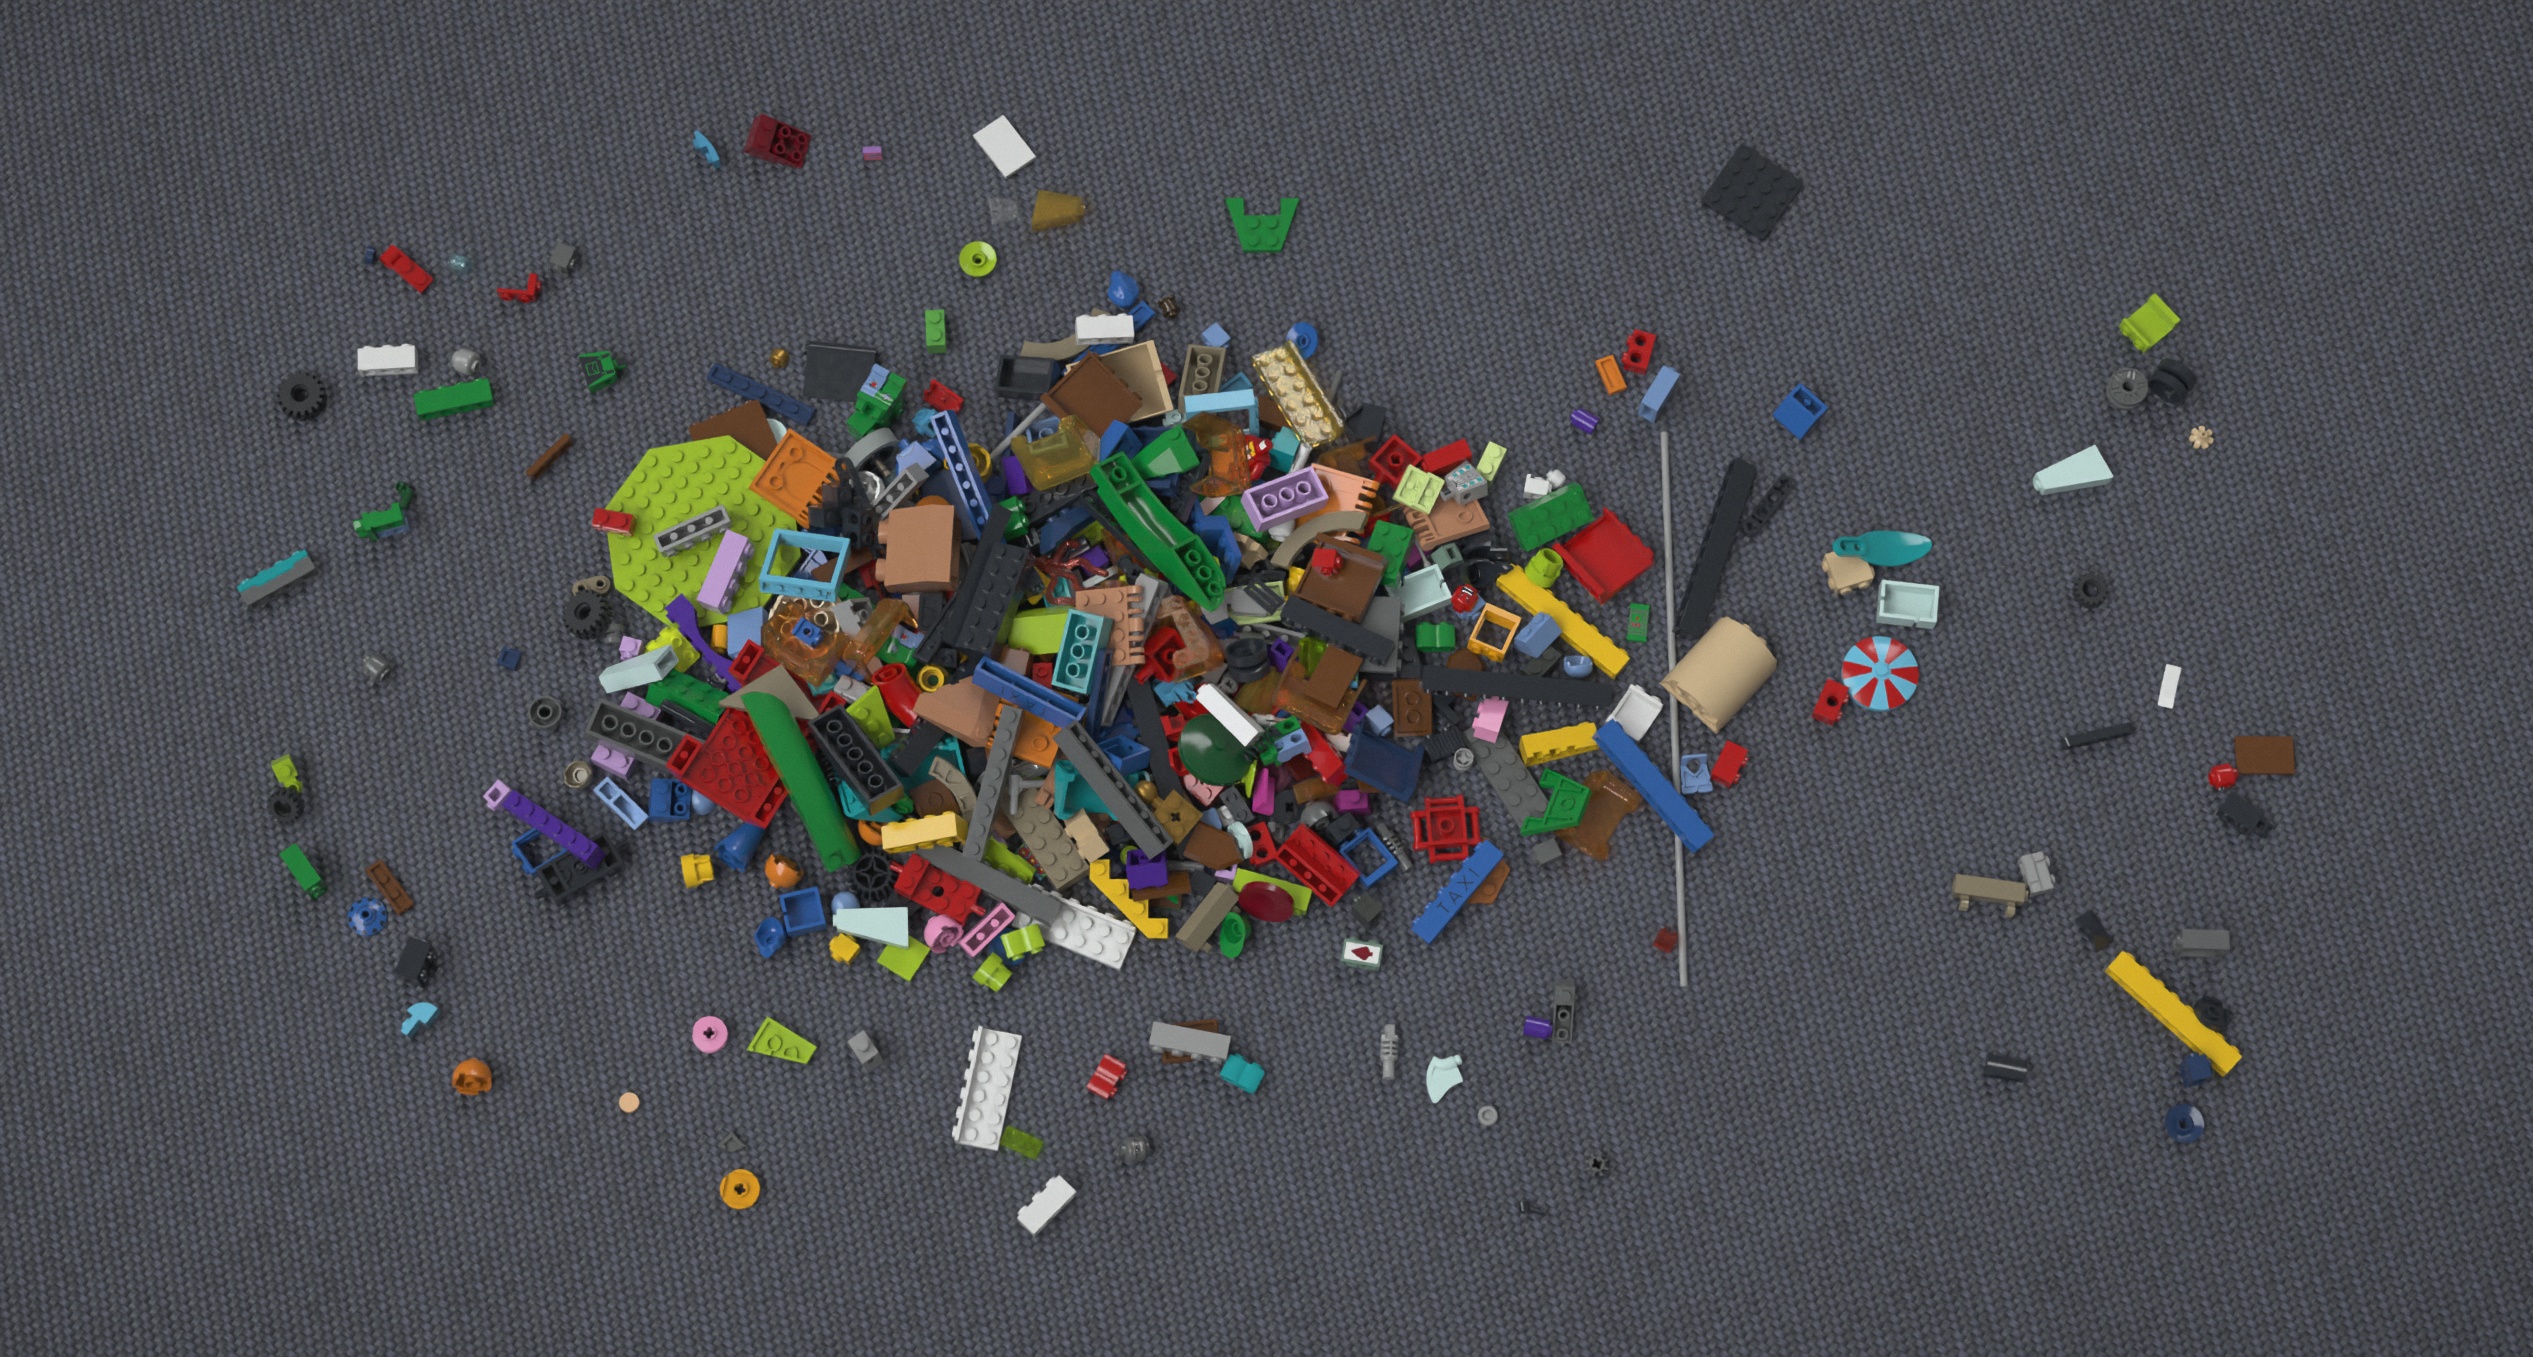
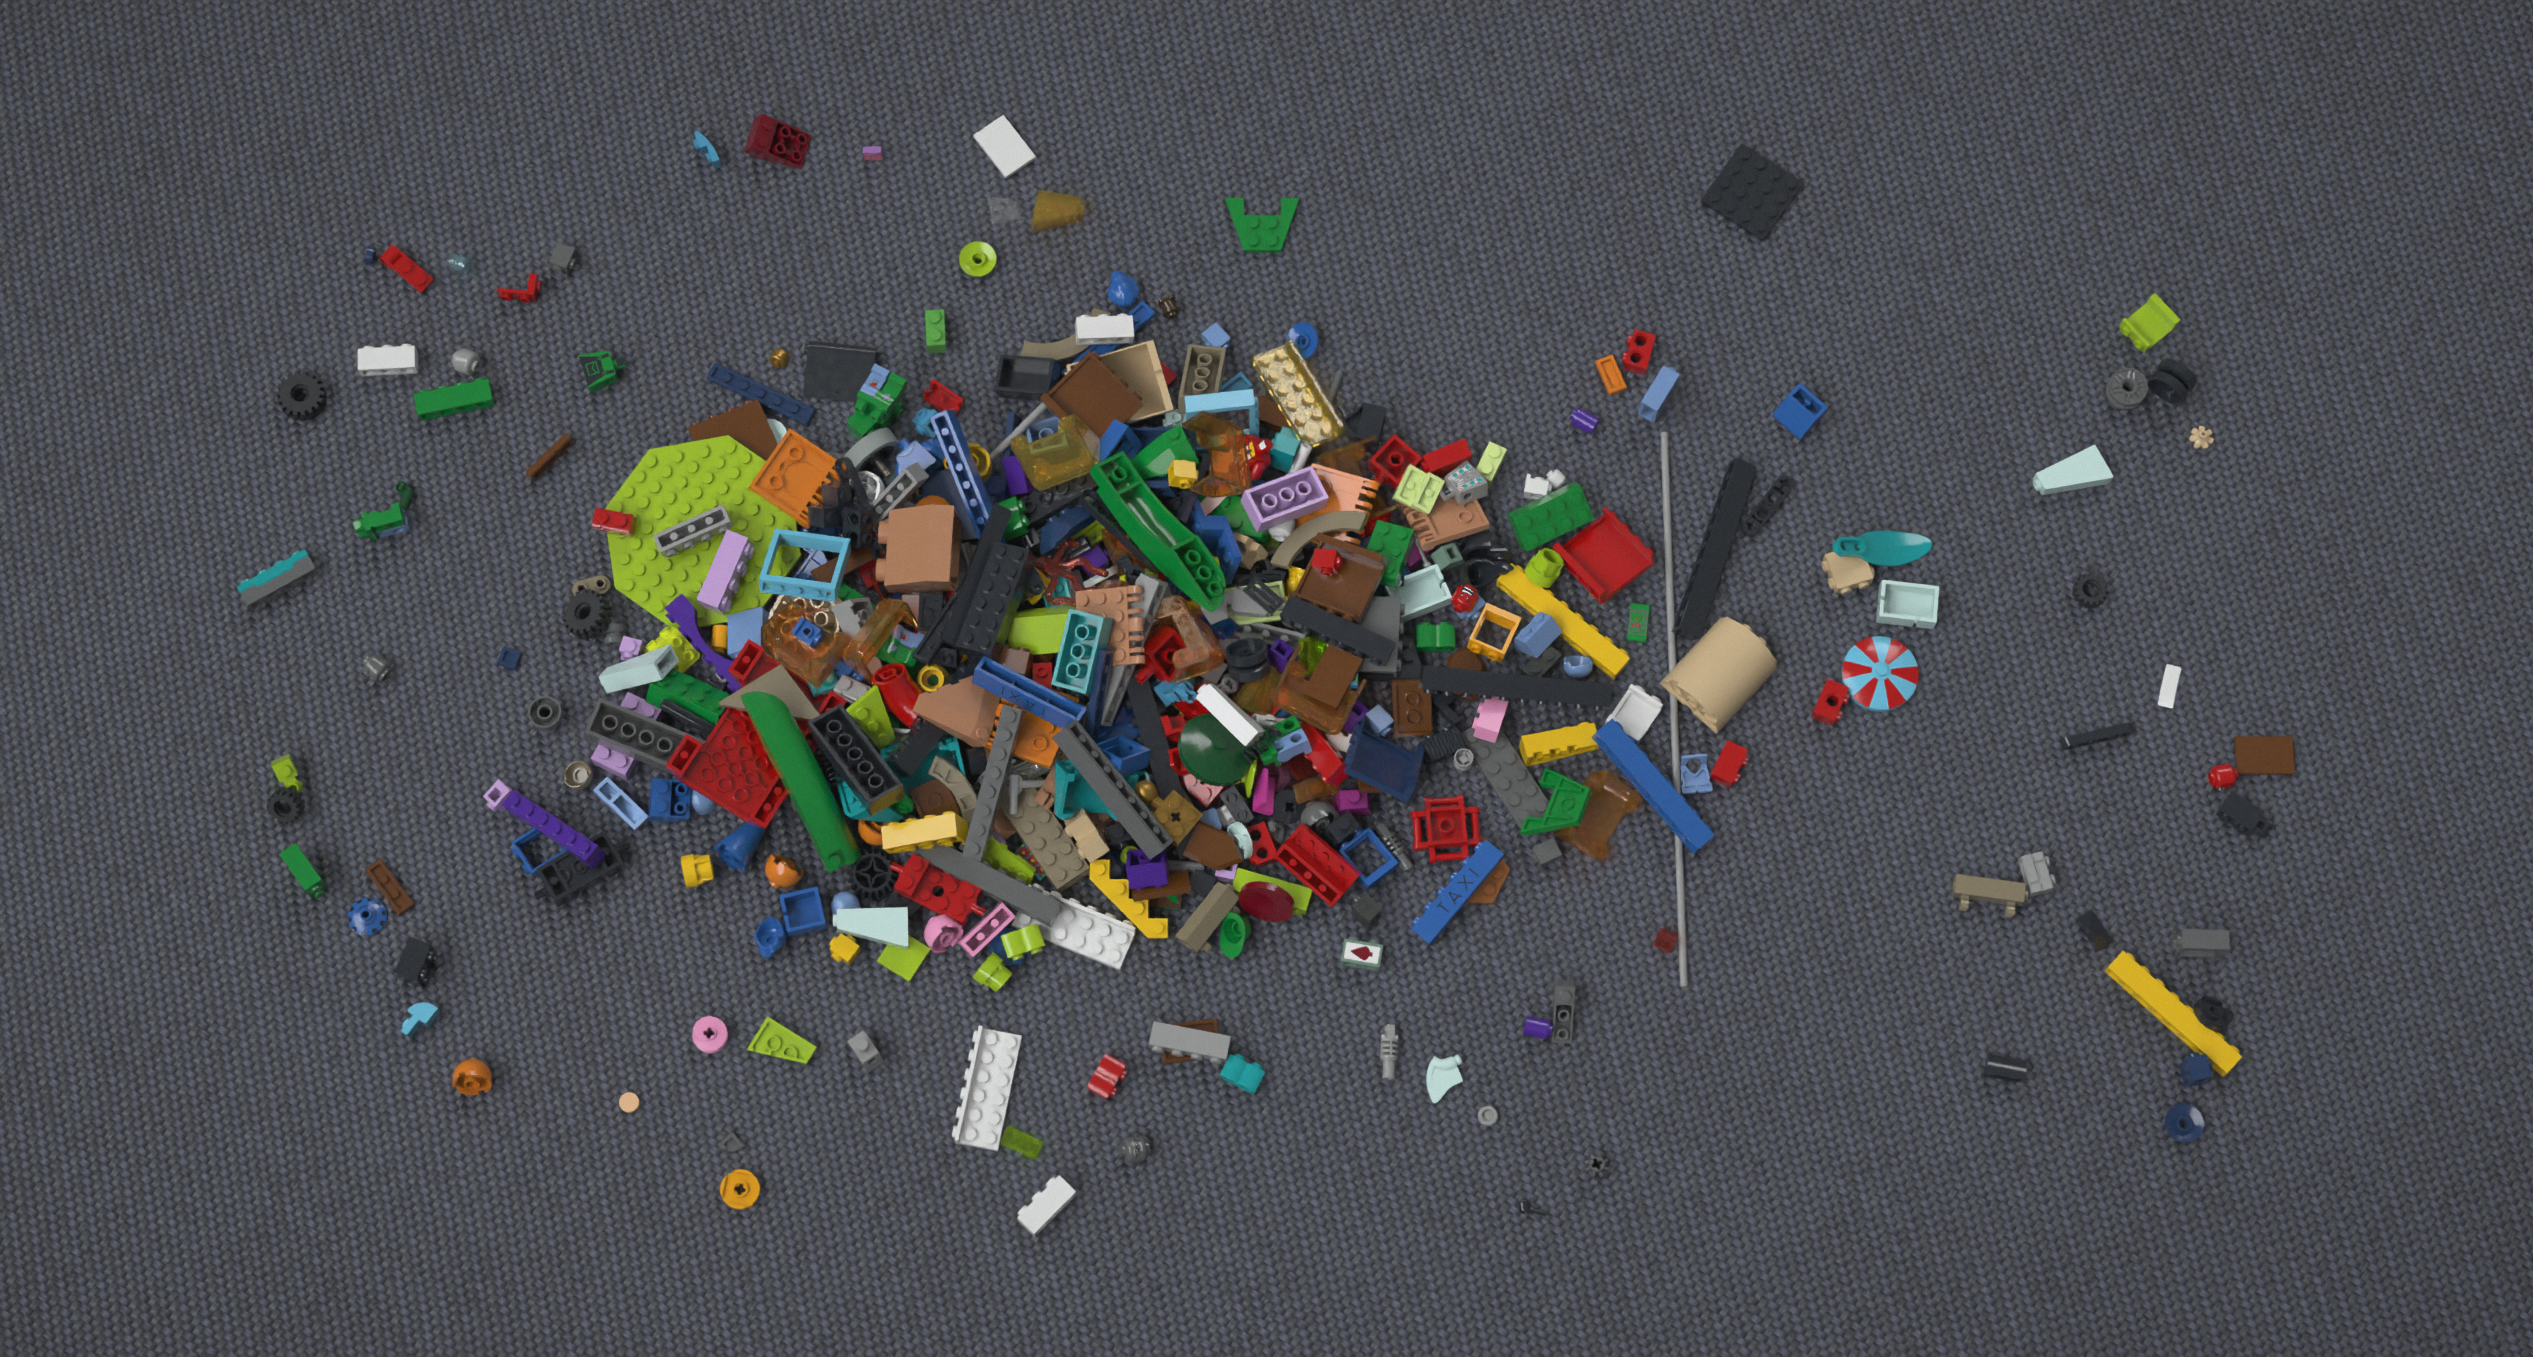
(1182, 474): none -> yellow brick

